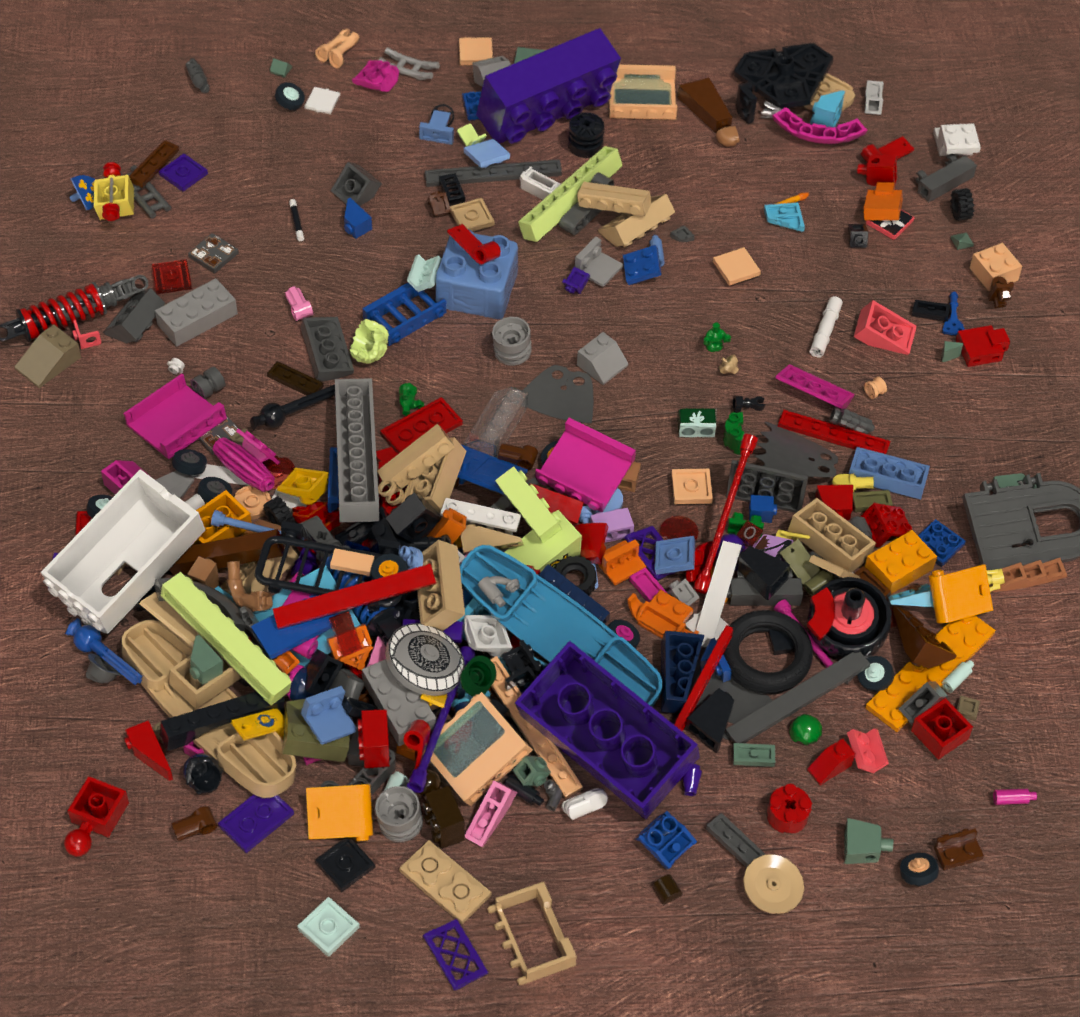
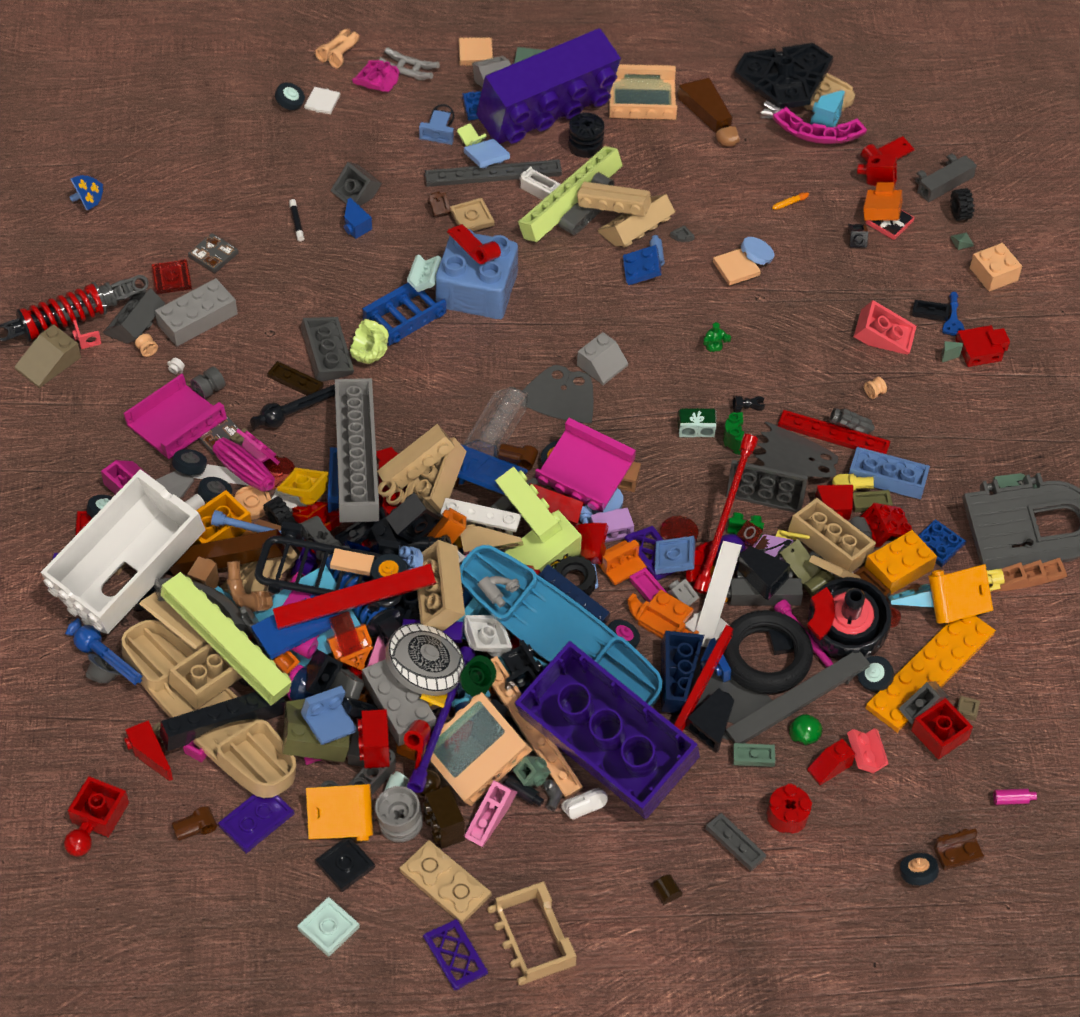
(113, 194): light yellow brick -> none
(146, 345): none -> light nougat wheel
(153, 163): reddish brown tile -> none
(153, 193): dark grey bar -> none
(183, 172): dark purple tile -> none
(197, 75): dark grey hinge -> none
(202, 773): black hair -> none
(204, 662): sand green slope -> none
(260, 724): yellow door -> none
(280, 68): sand green slope -> none
(299, 306): bright pink piece -> none
(407, 398): green piece -> none
(413, 426): red tile -> none
(454, 200): black slope -> none
(512, 340): light grey wheel -> none
(576, 281): dark purple bracket -> none
(597, 264): light grey bracket -> none
(666, 839): blue slope -> none
(691, 486): light nougat plate -> none
(691, 780): dark purple cone -> none
(729, 365): tan piece -> none
(746, 102): black slope -> none
(757, 250): none -> light blue tile
(763, 507): blue brick -> none
(773, 884): tan piece -> none
(785, 215): medium azure wing -> none
(815, 386): dark pink slope -> none
(826, 326): white piece -> none
(864, 842): sand green torso -> none
(873, 97): light grey slope -> none
(920, 642): reddish brown wedge -> none
(957, 139): white bracket -> none
(957, 676): light aqua cylinder -> none
(1001, 292): reddish brown hips -> none

